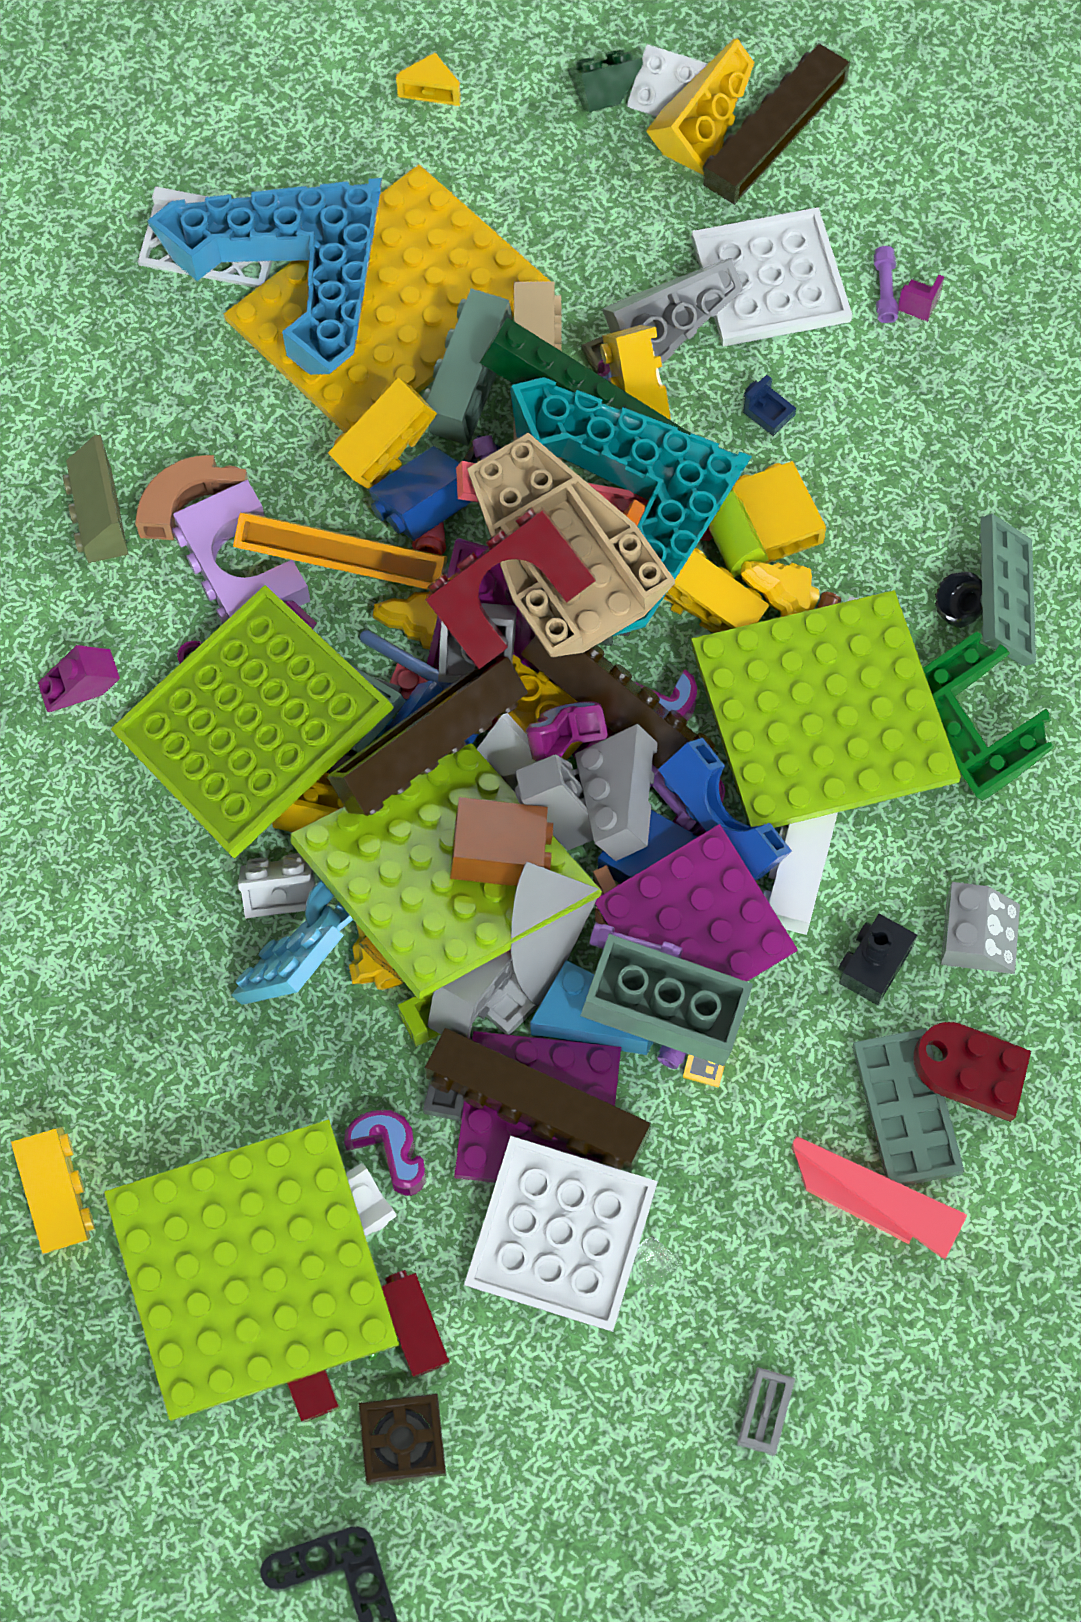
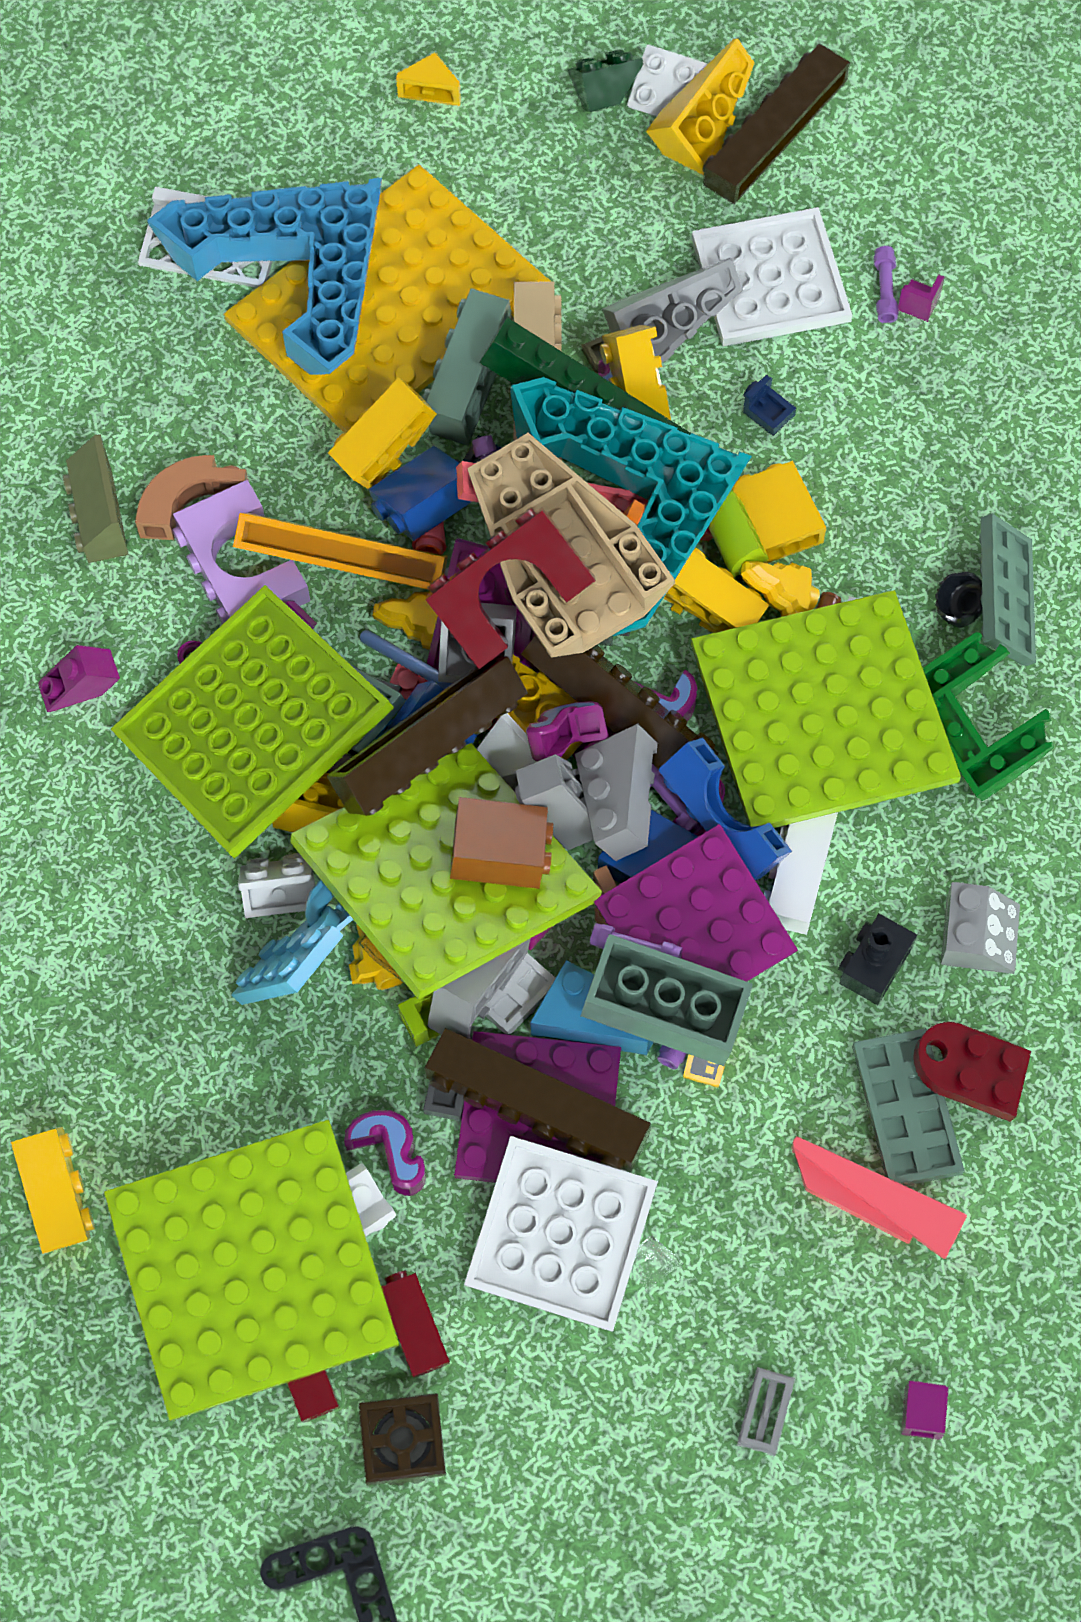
(543, 953): light grey sticker -> none
(924, 1410): none -> magenta panel

